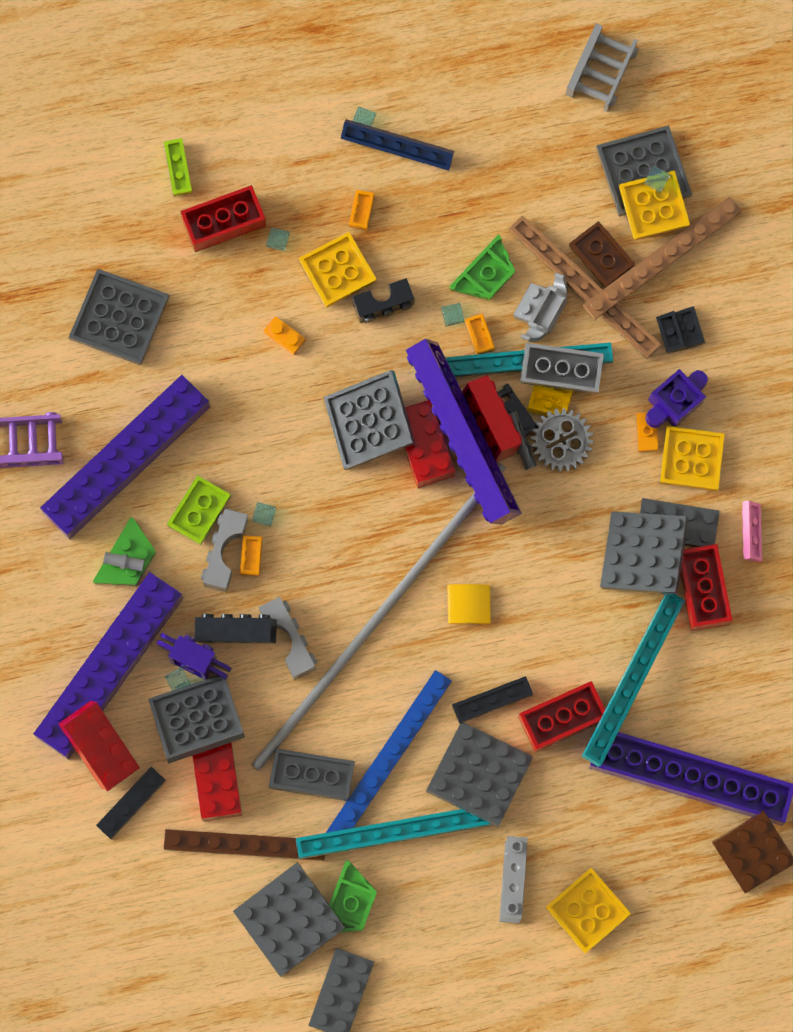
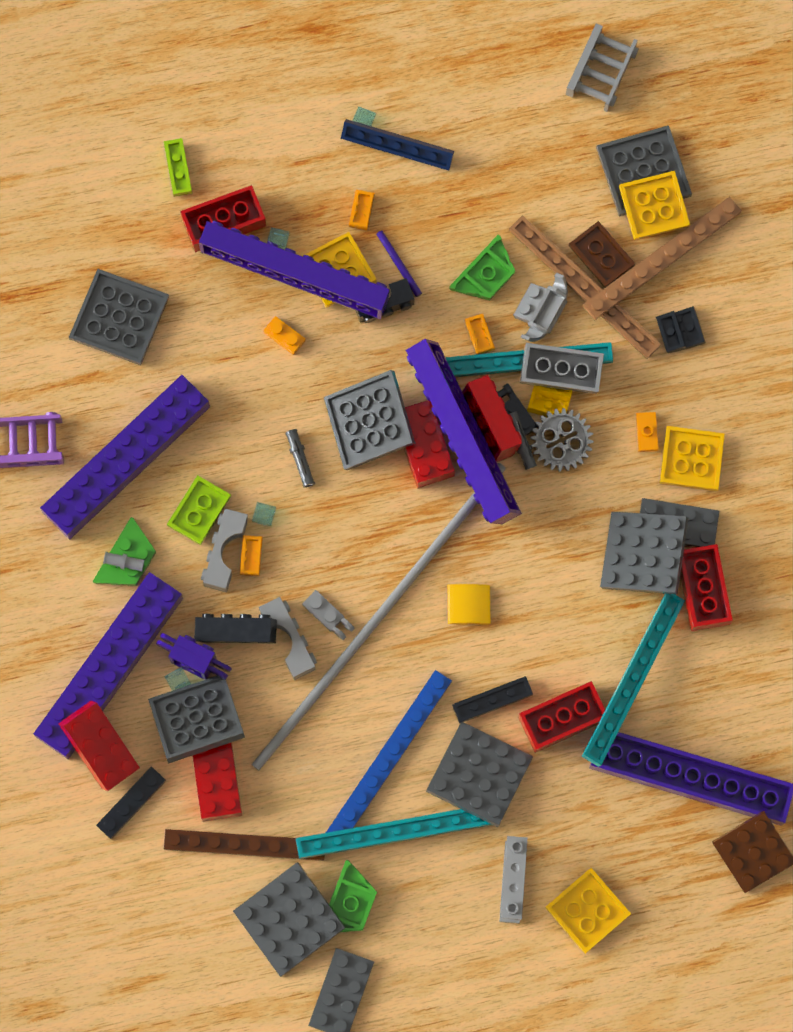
(294, 269): none -> dark purple brick
(297, 450): none -> dark grey pin
(311, 774): dark grey plate -> none
(326, 614): none -> light grey hinge
(398, 262): none -> dark purple bar
(452, 314): clear light blue tile -> none
(657, 179): clear light blue tile -> none
(676, 398): dark purple brick -> none
(752, 531): bright pink plate -> none

